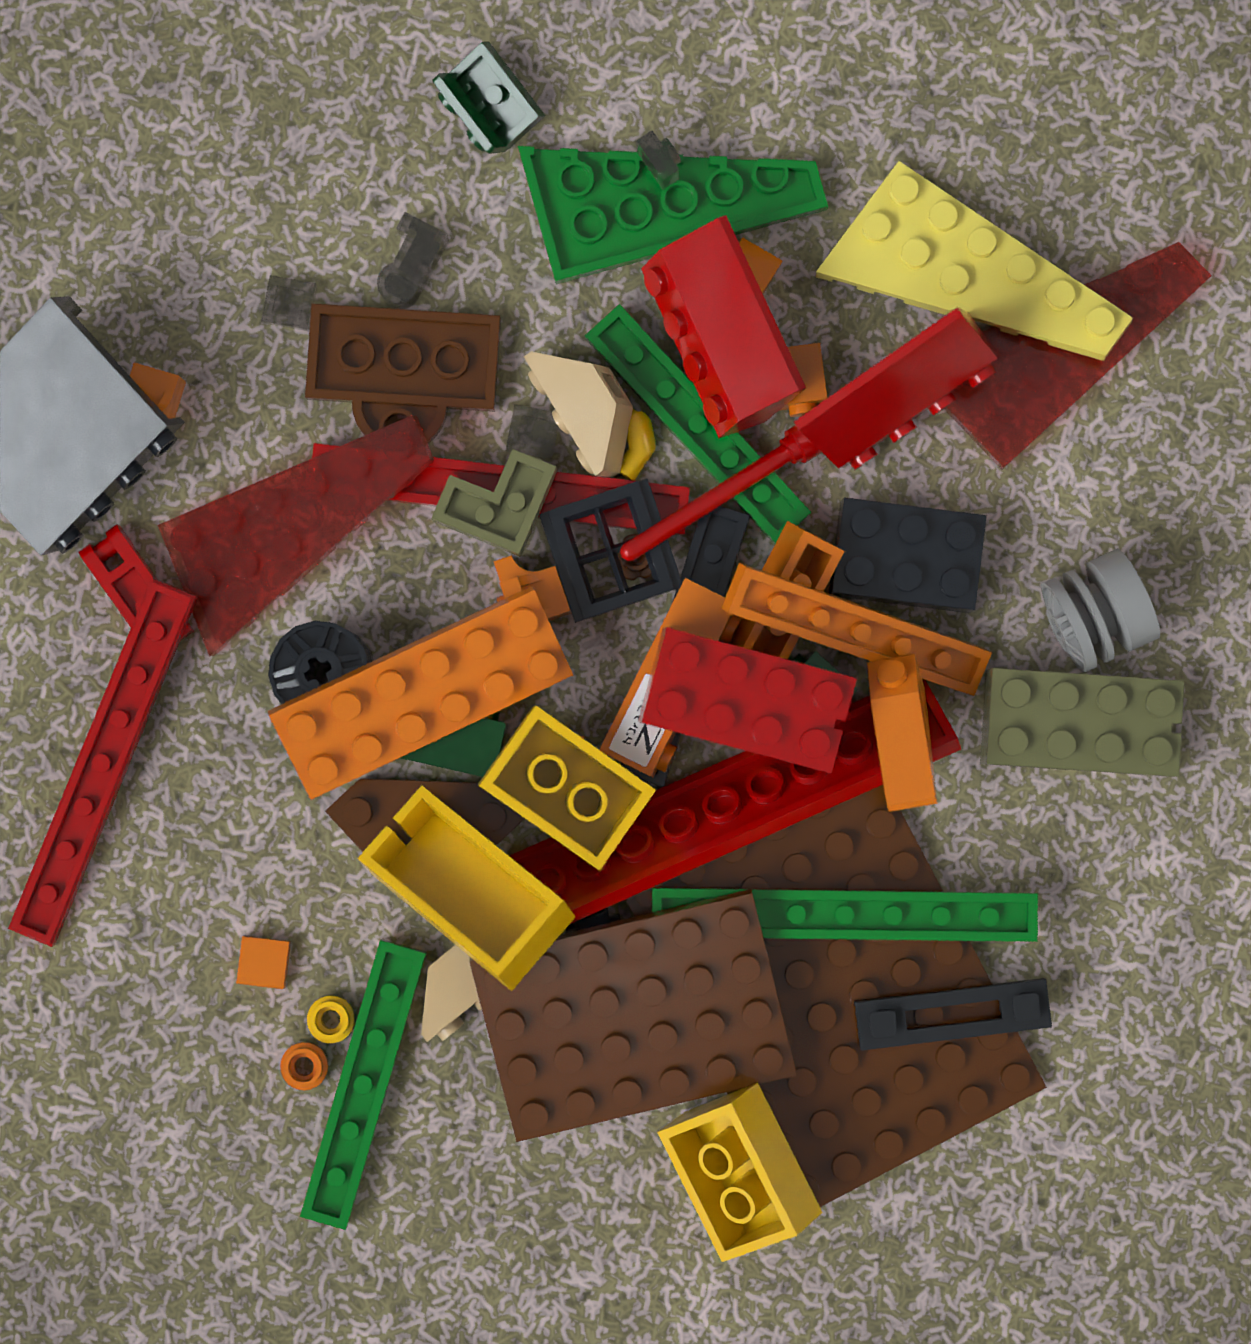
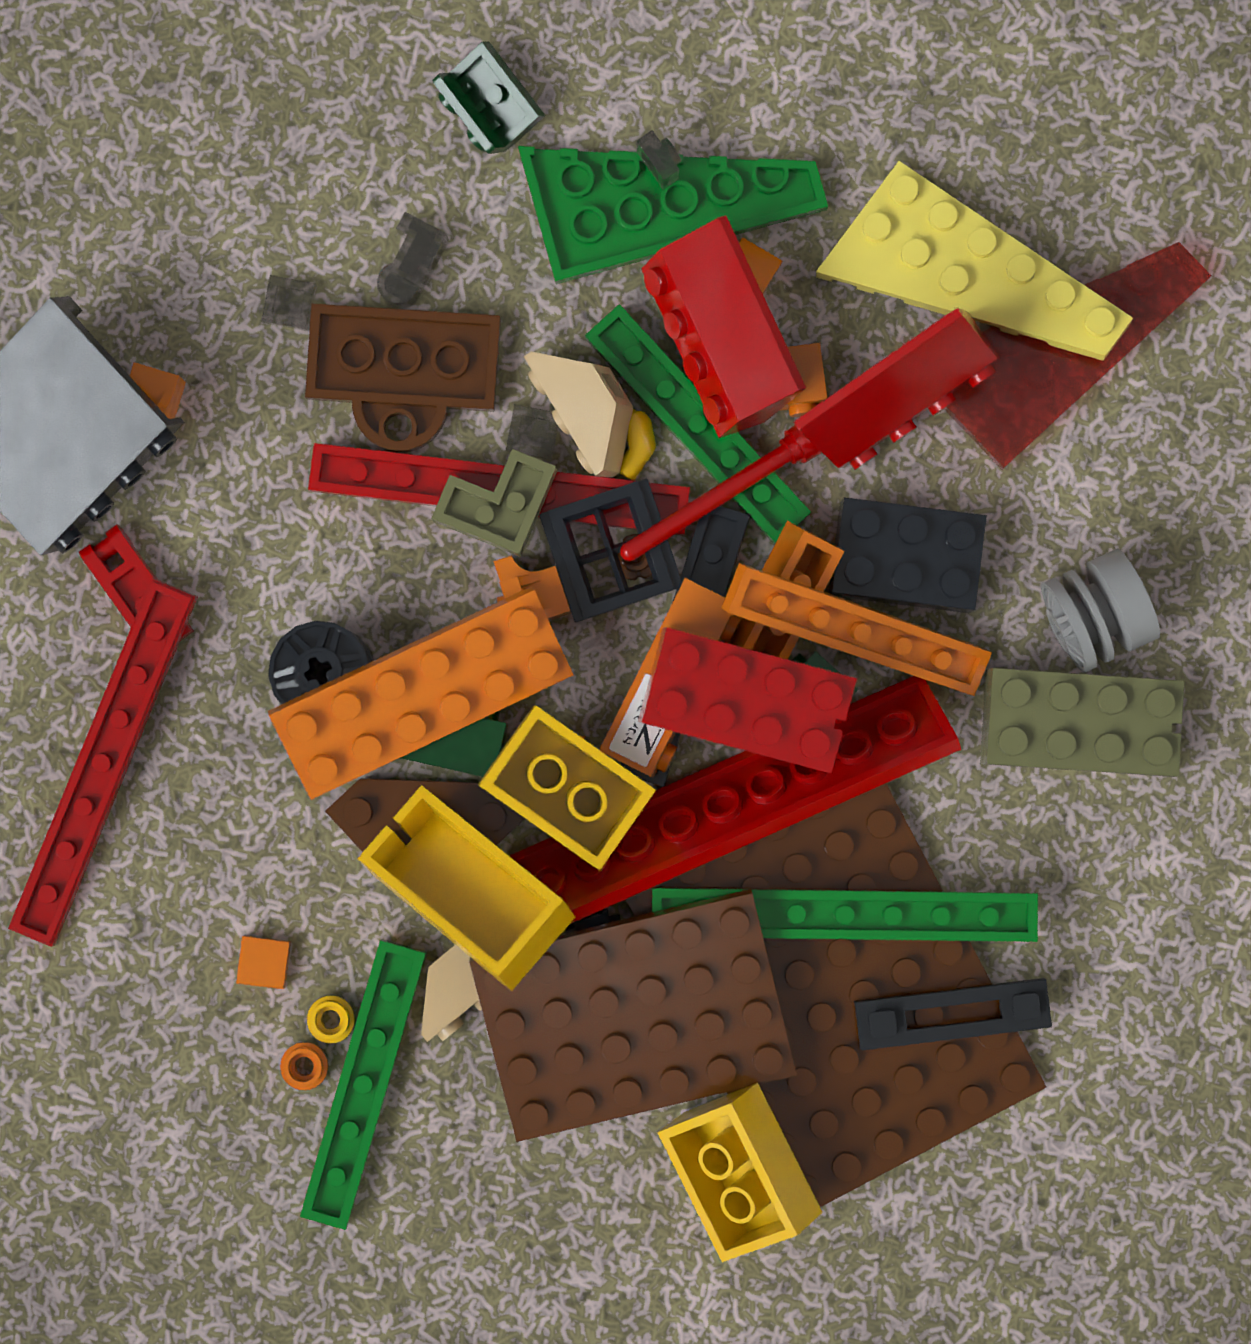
(274, 532): clear red wing -> none
(902, 732): orange slope -> none

